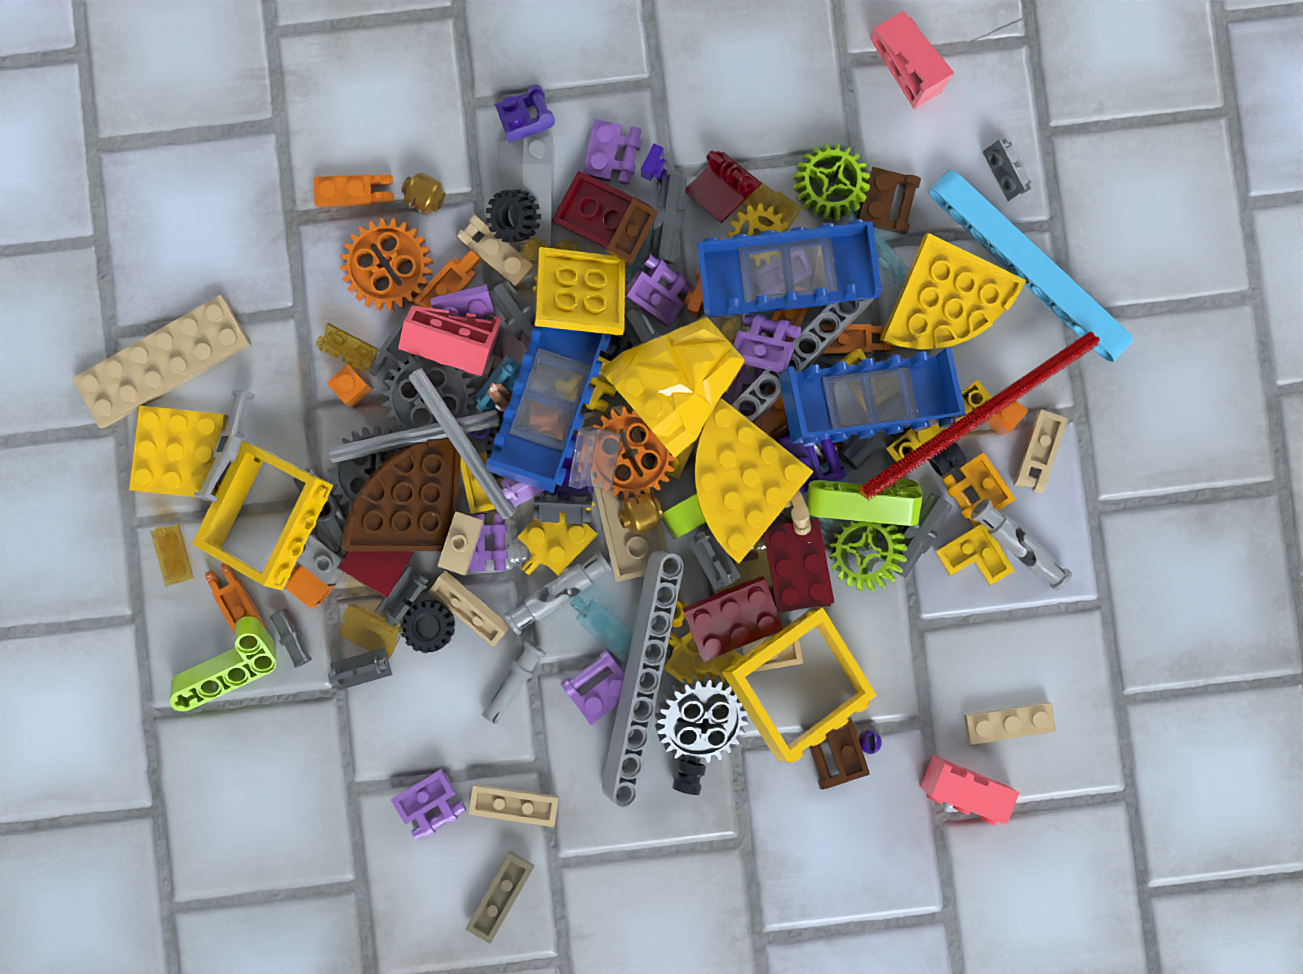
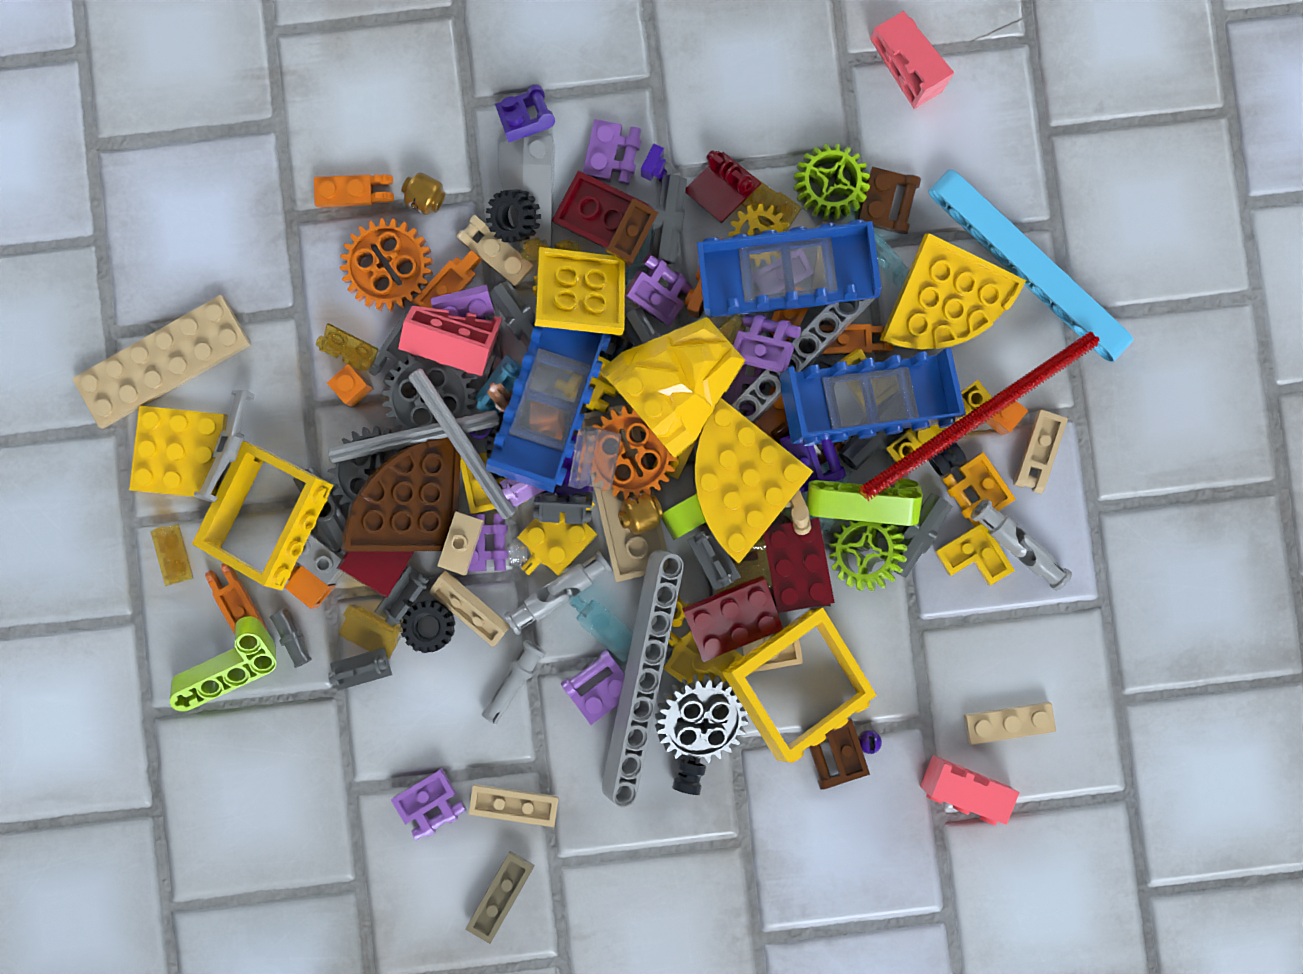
(1001, 160): dark grey hinge -> none

